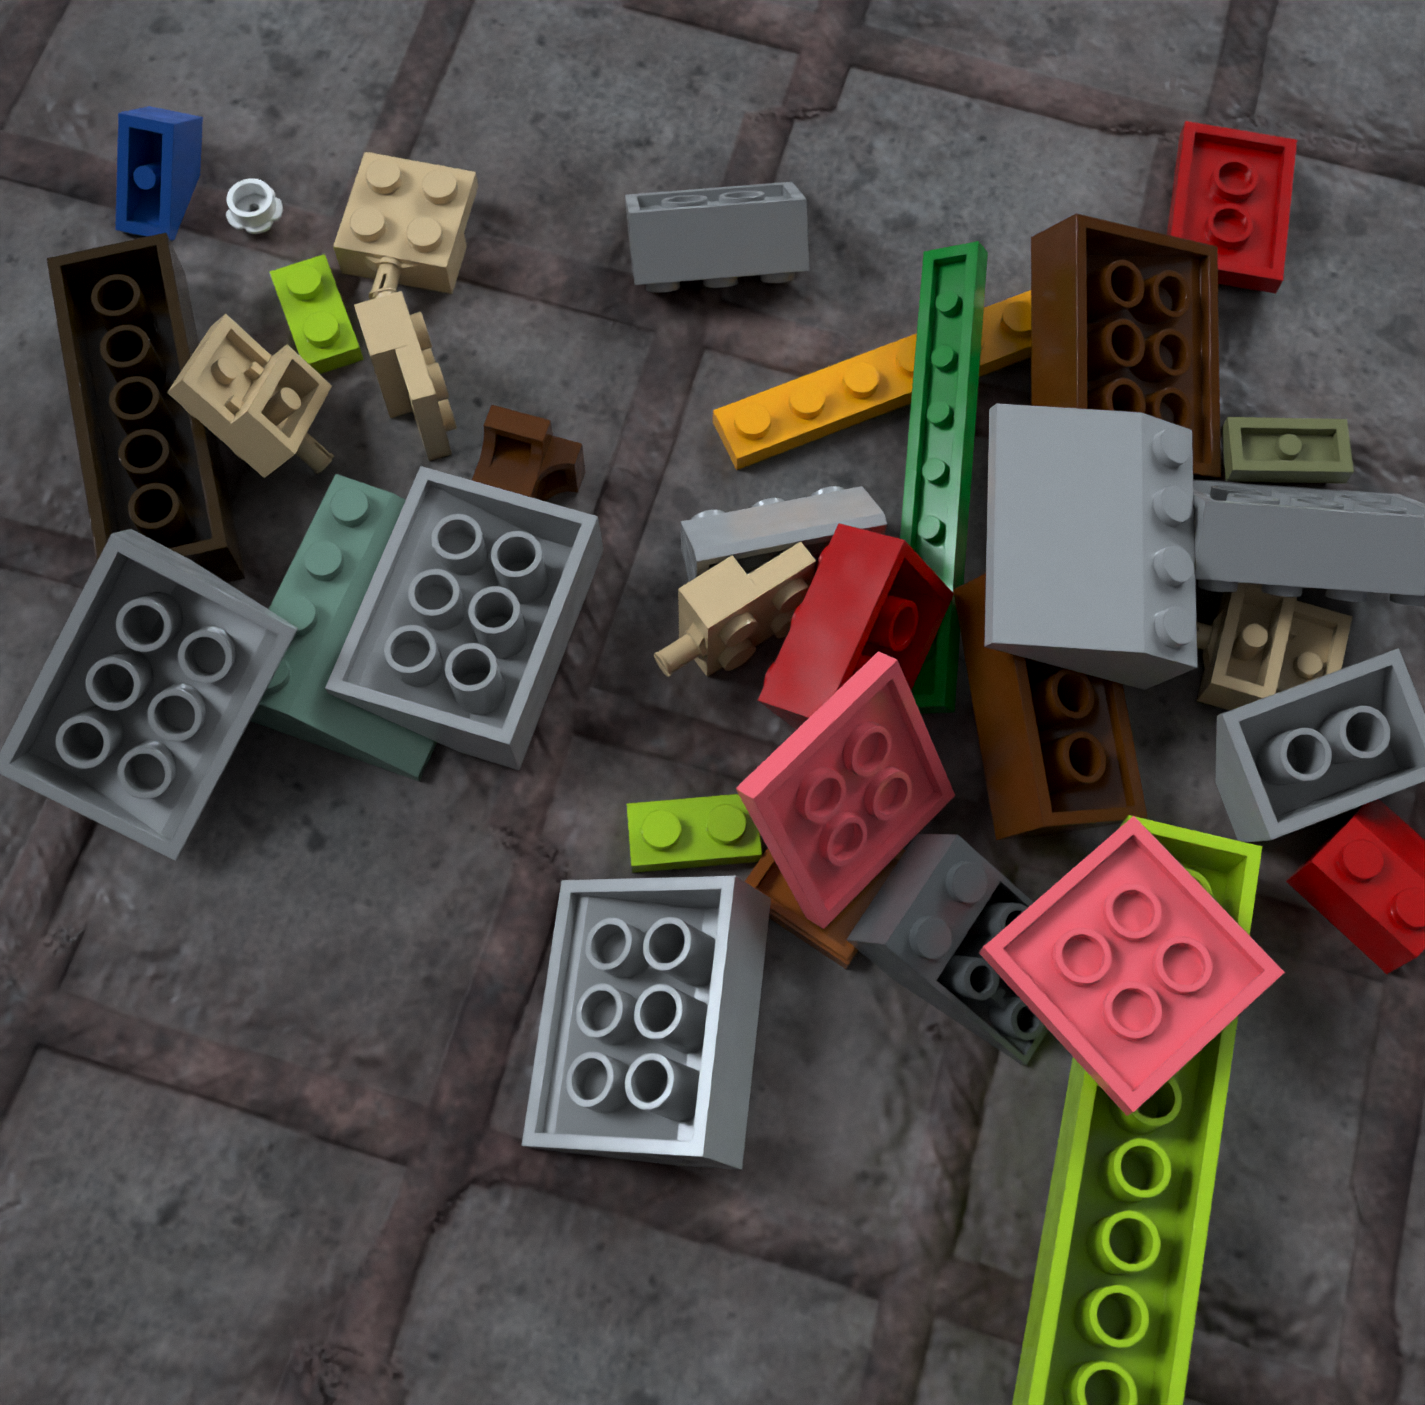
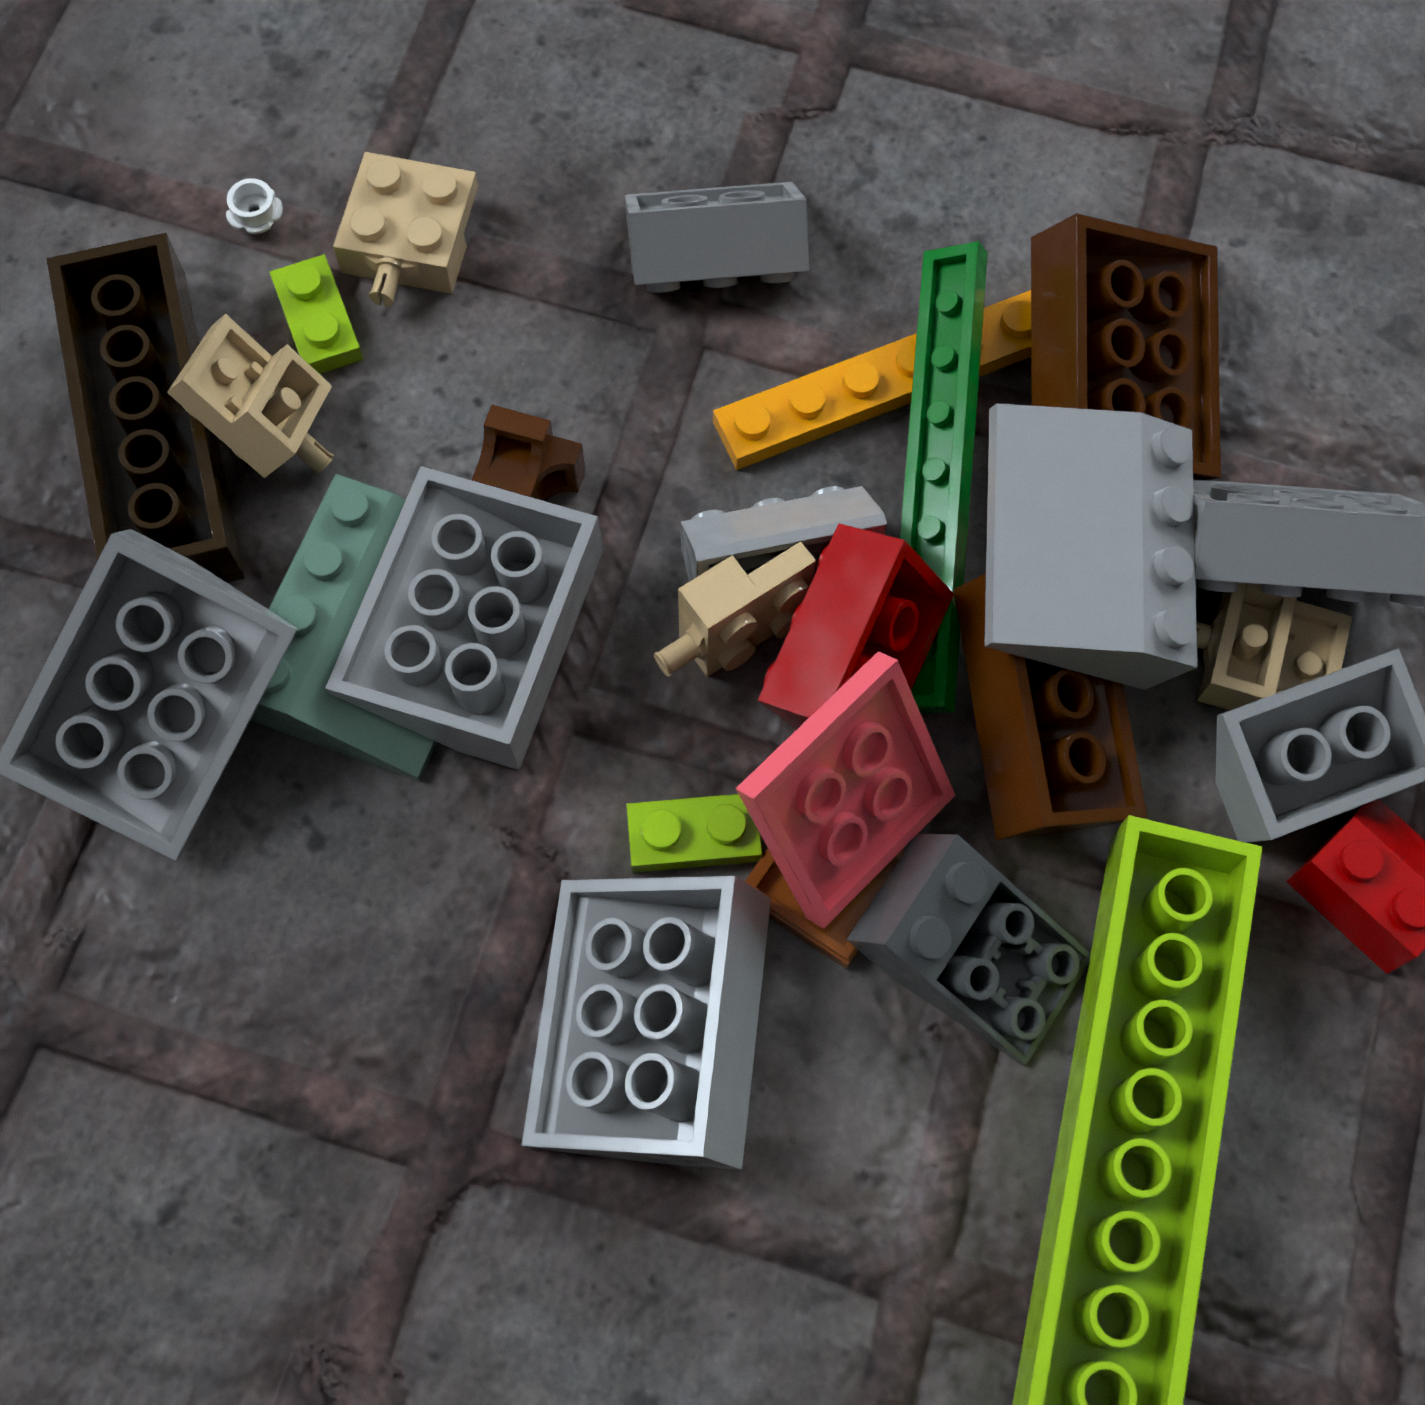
(156, 169): blue slope -> none
(407, 367): tan plate -> none
(1131, 964): coral plate -> none
(1237, 196): red plate -> none
(1286, 450): olive plate -> none

